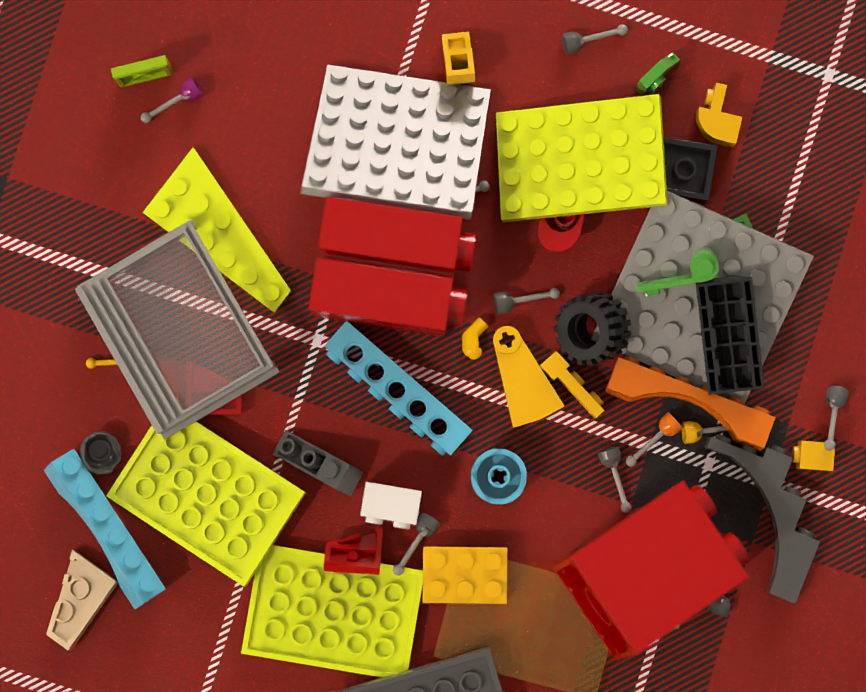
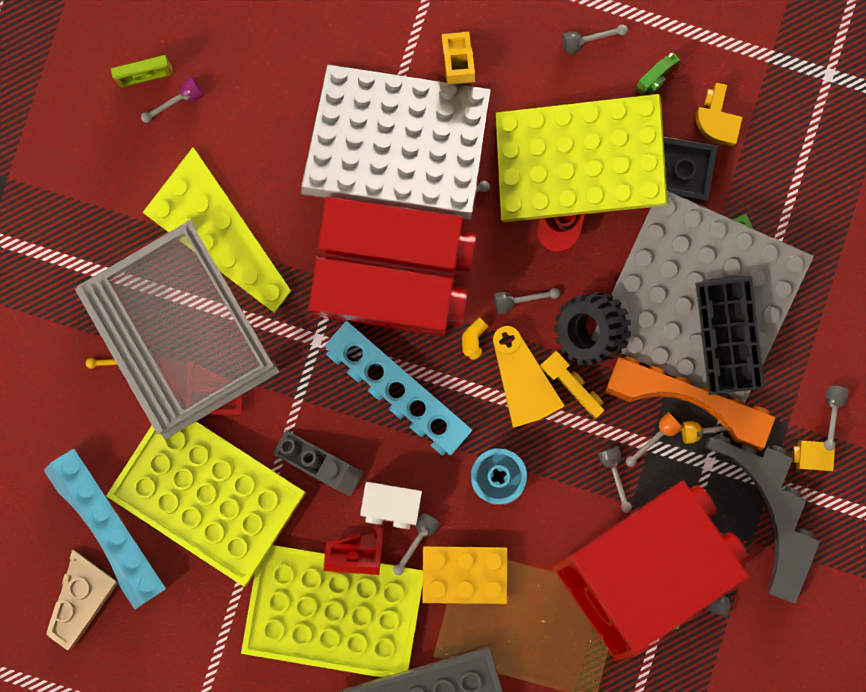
(100, 452): dark grey hair -> none
(703, 267): bright green door -> none

